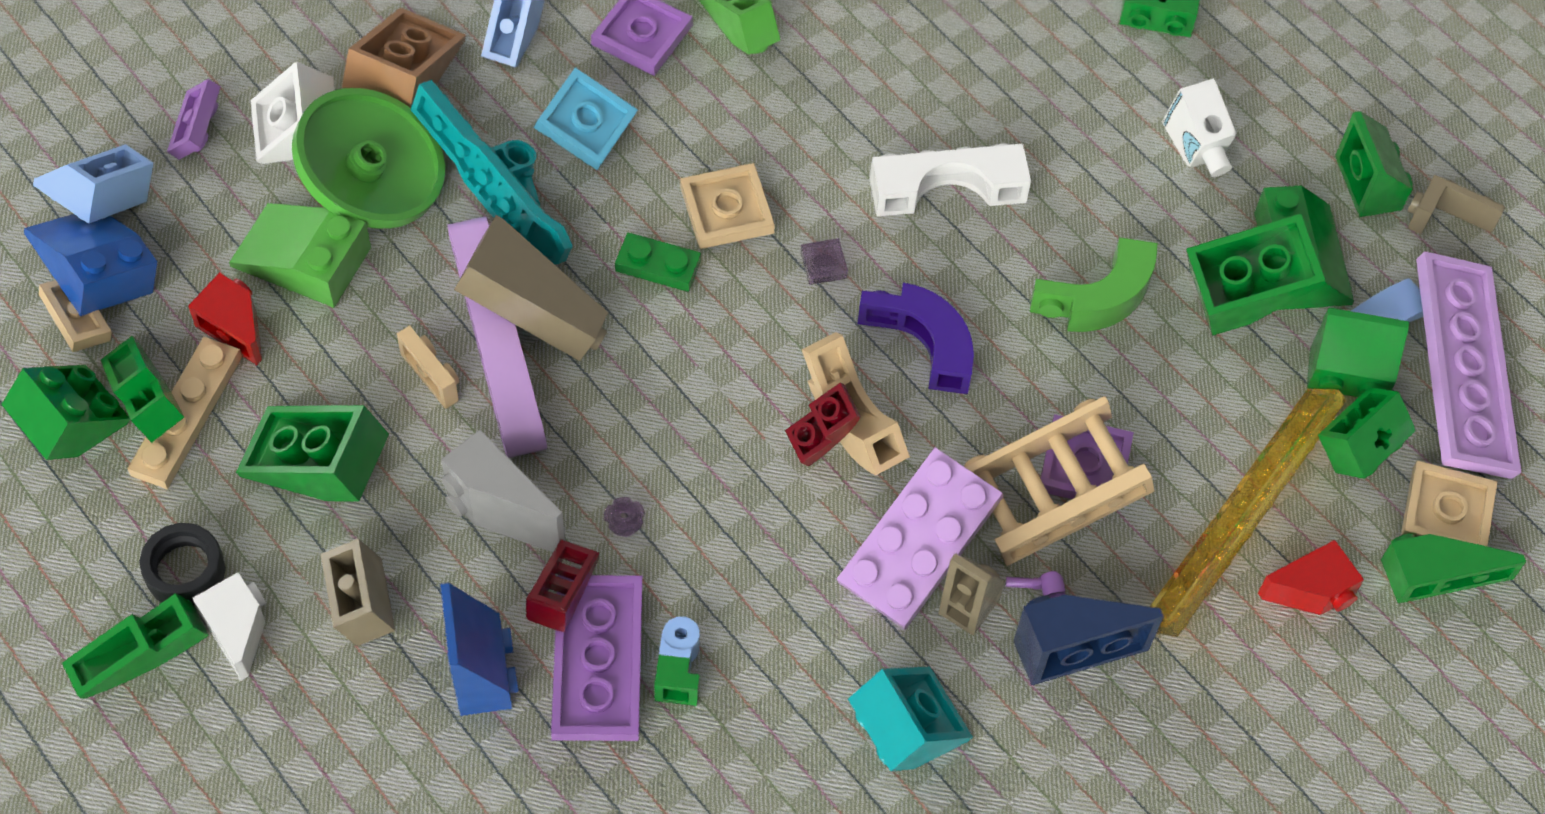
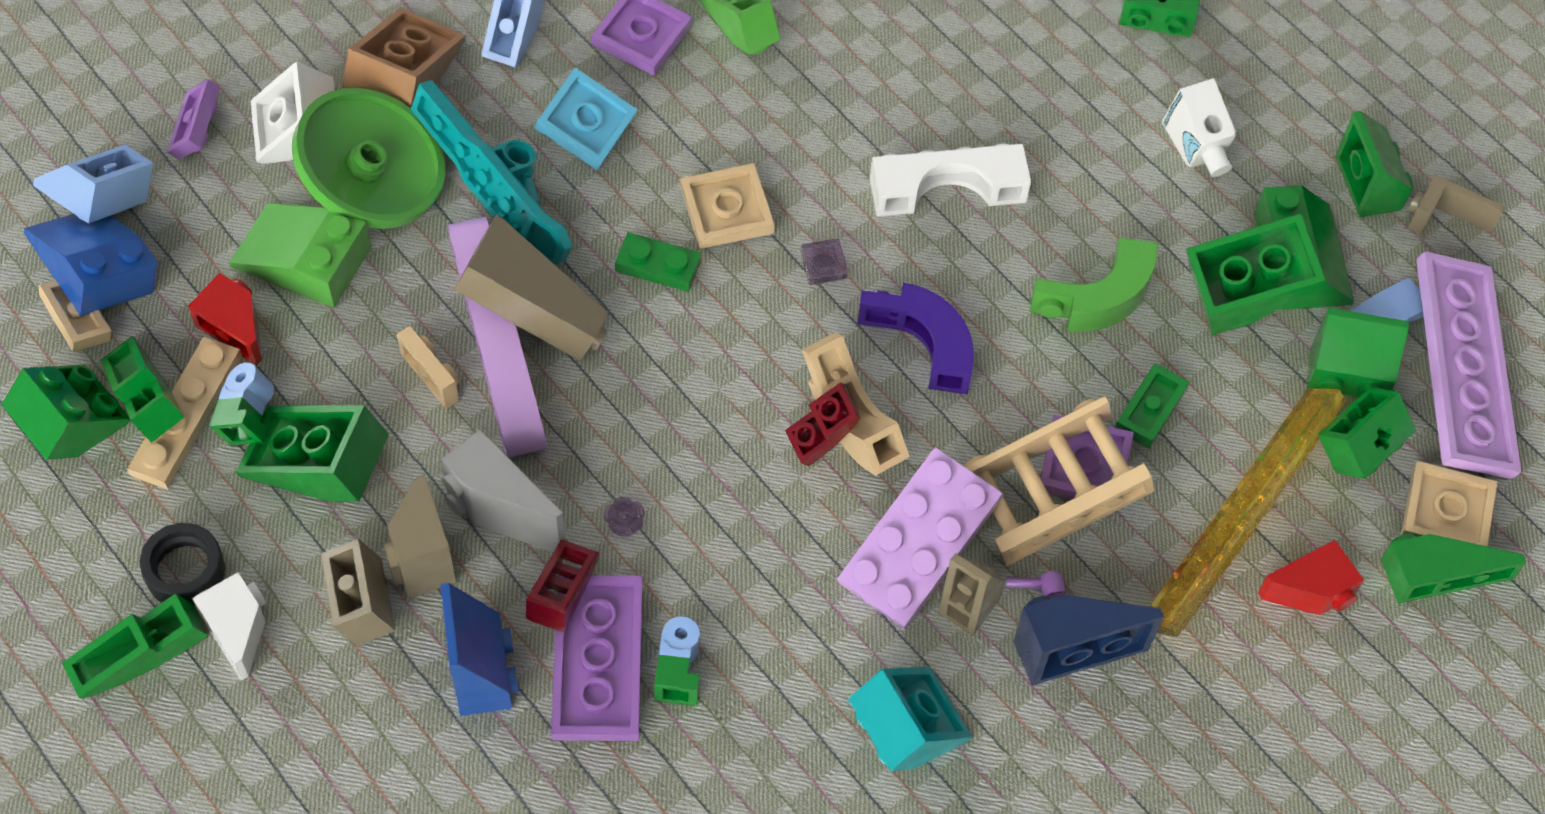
(242, 406): none -> leg
(418, 545): none -> dark tan slope
(1152, 405): none -> green plate

